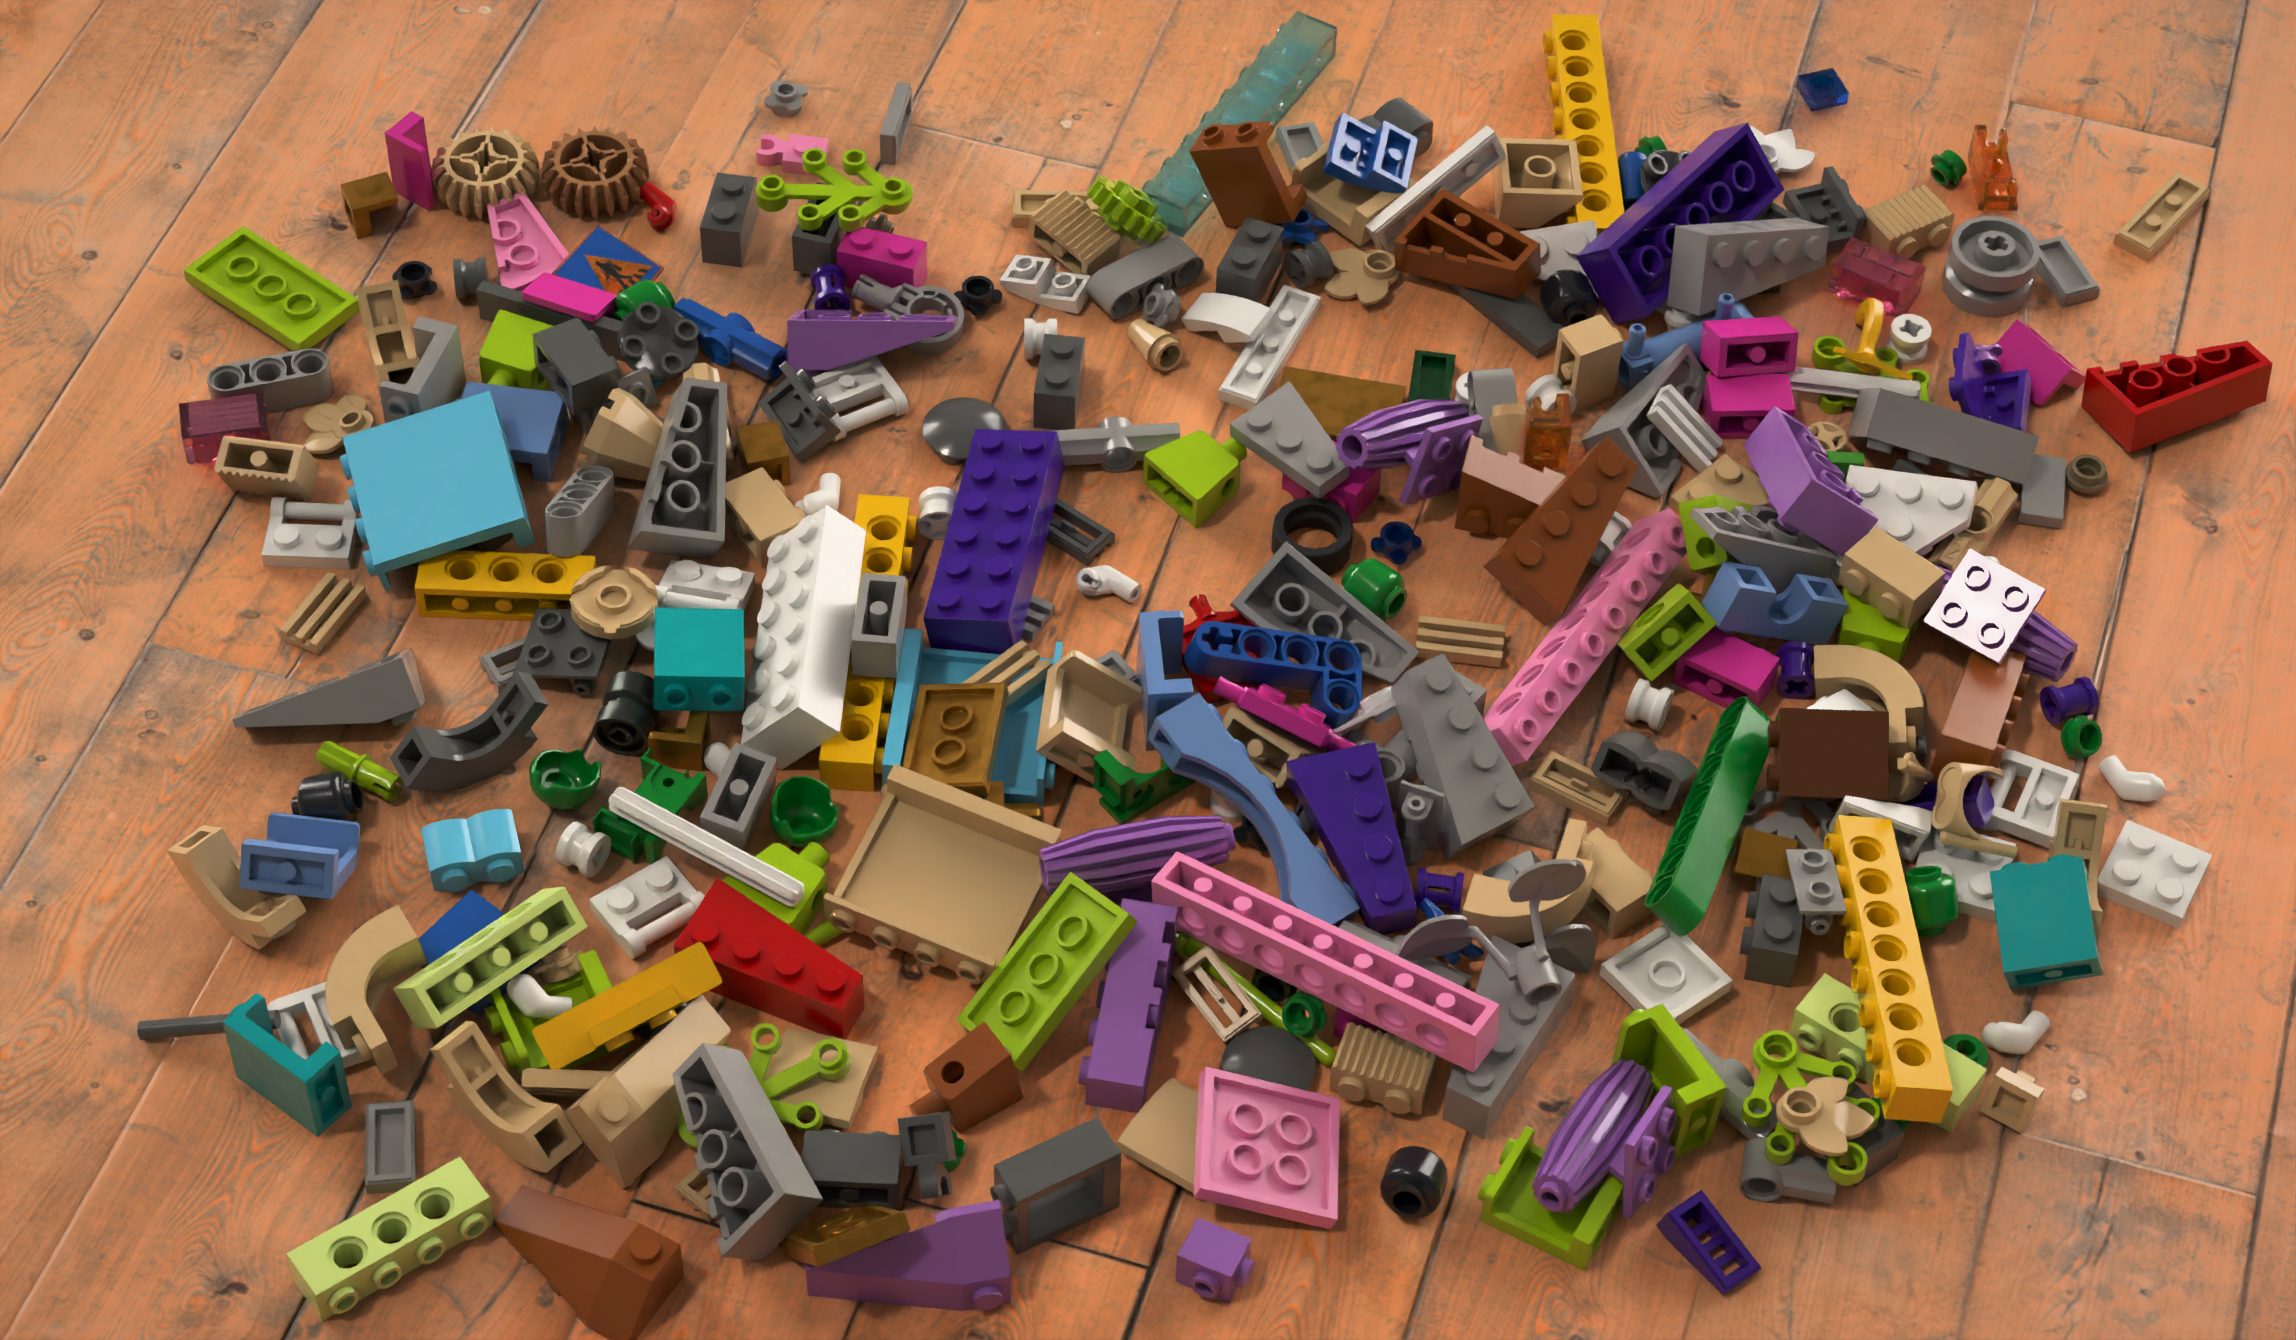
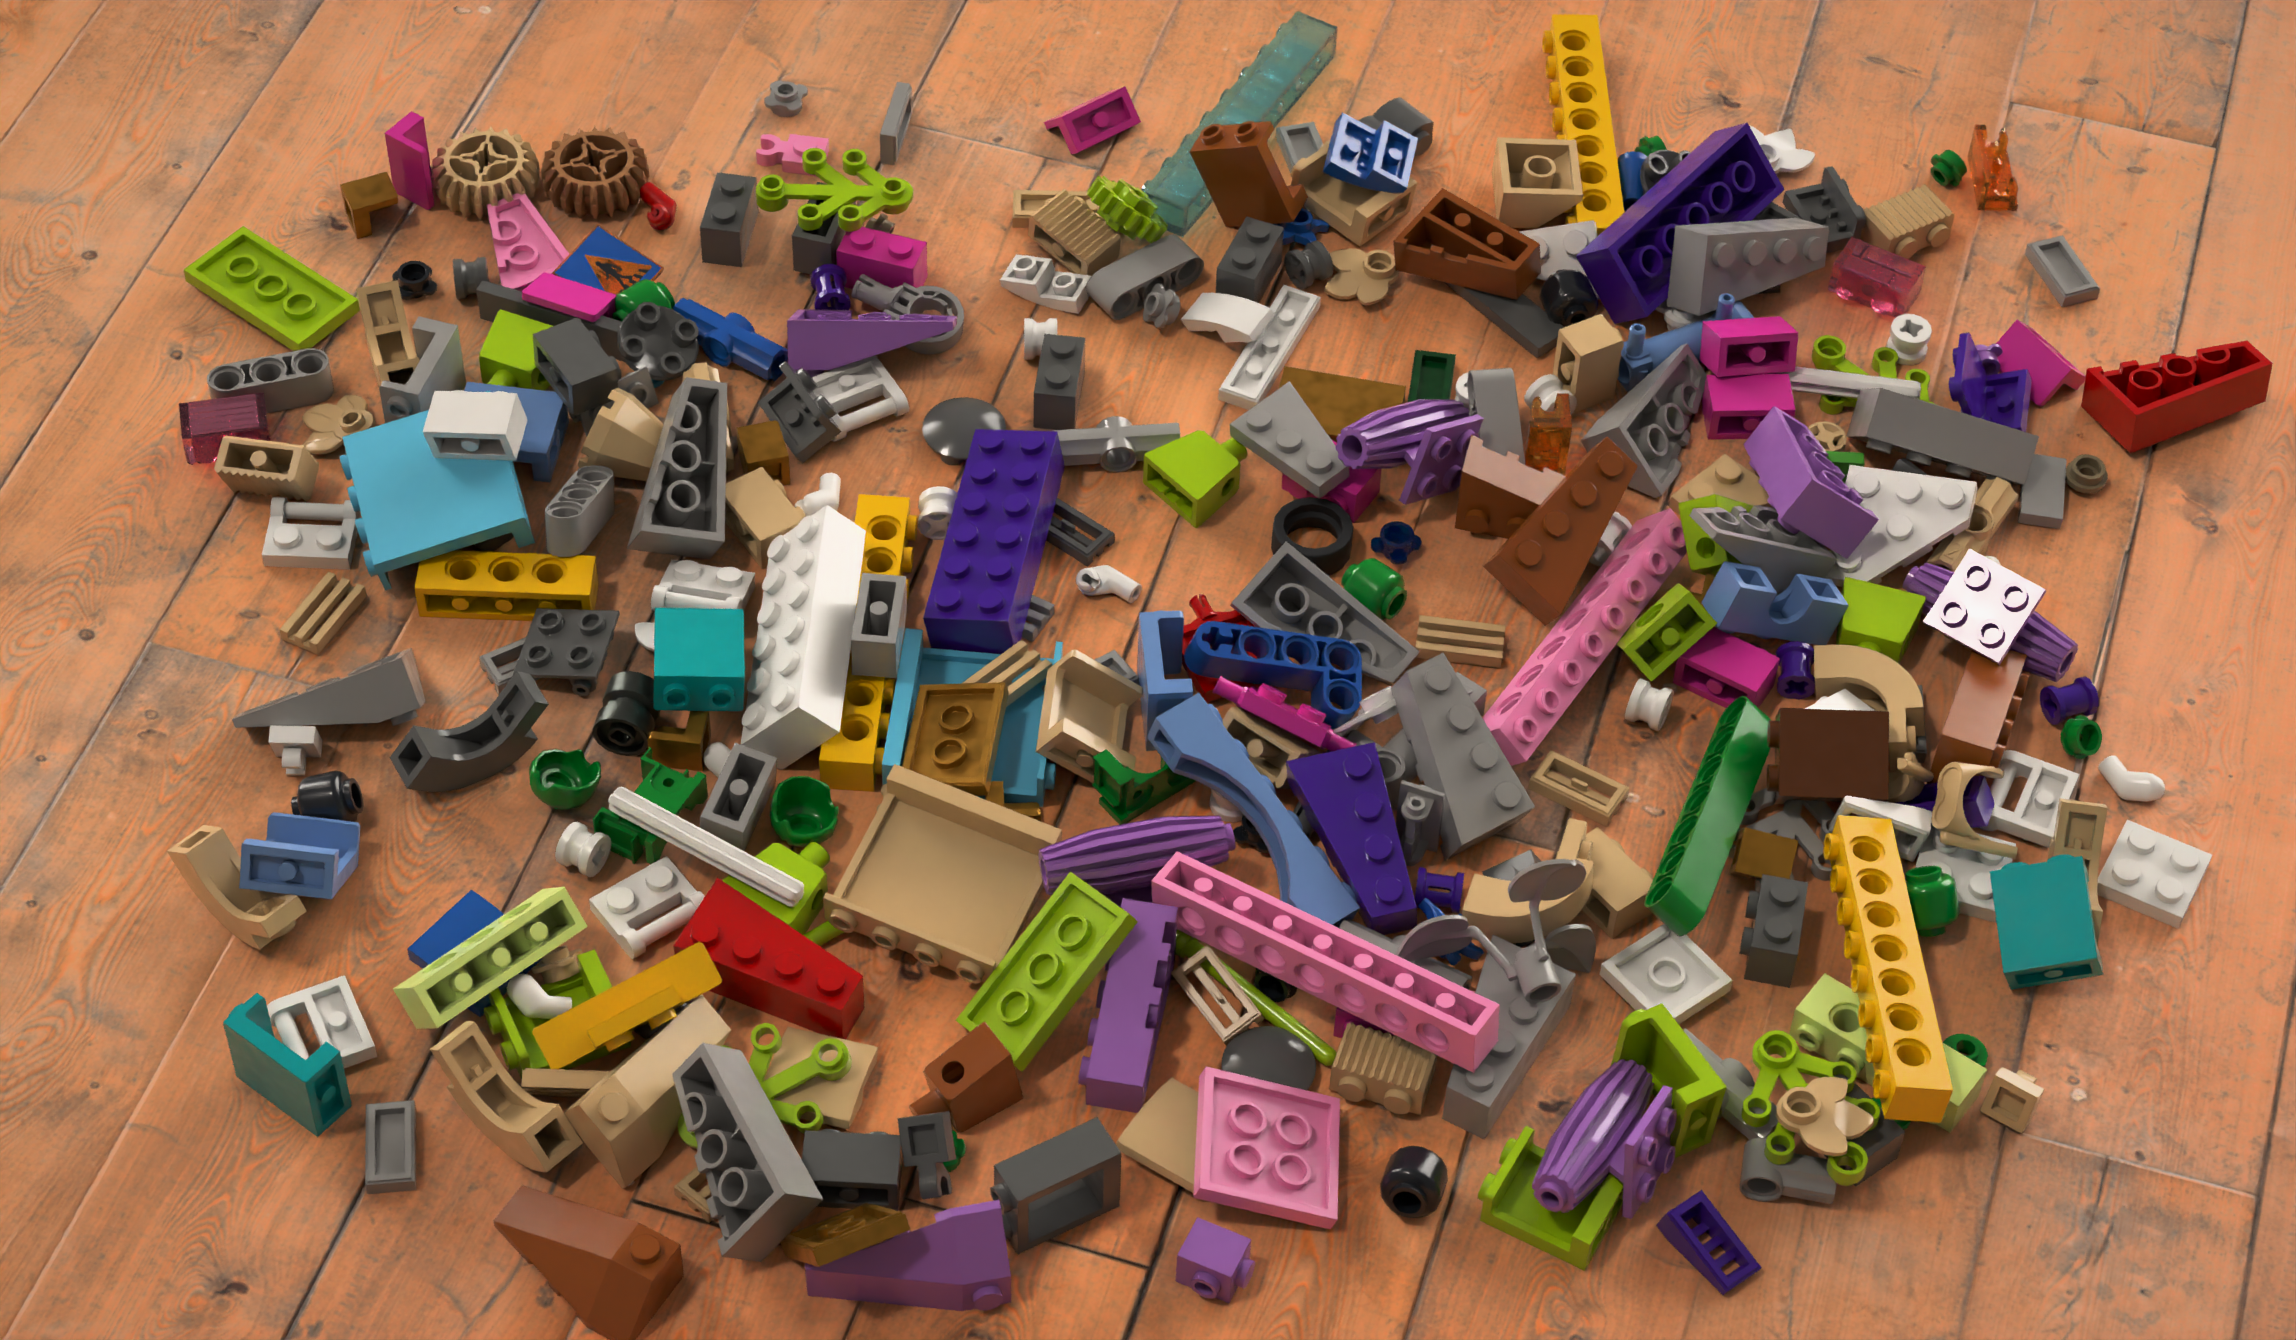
(191, 1026): dark grey bar -> none
(294, 745): none -> white tile
(361, 768): lime axle -> none
(361, 973): tan arch -> none
(403, 1216): yellowish green brick -> none
(472, 850): medium azure brick -> none
(475, 425): none -> white brick
(613, 602): tan tile -> none
(978, 295): black plate -> none
(1096, 120): none -> dark pink panel
(1158, 347): tan cone -> none
(1295, 1017): green plate -> none
(1453, 174): white tile -> none
(1510, 428): tan cone -> none
(1651, 774): dark grey brick -> none
(1684, 428): white tile -> none
(1816, 887): light grey hinge -> none
(1822, 89): clear blue plate -> none
(1870, 317): yellow piece -> none
(1891, 577): tan brick -> none
(1990, 266): light grey wheel -> none
(2015, 1037): white arm -> none
(2161, 216): tan tile -> none

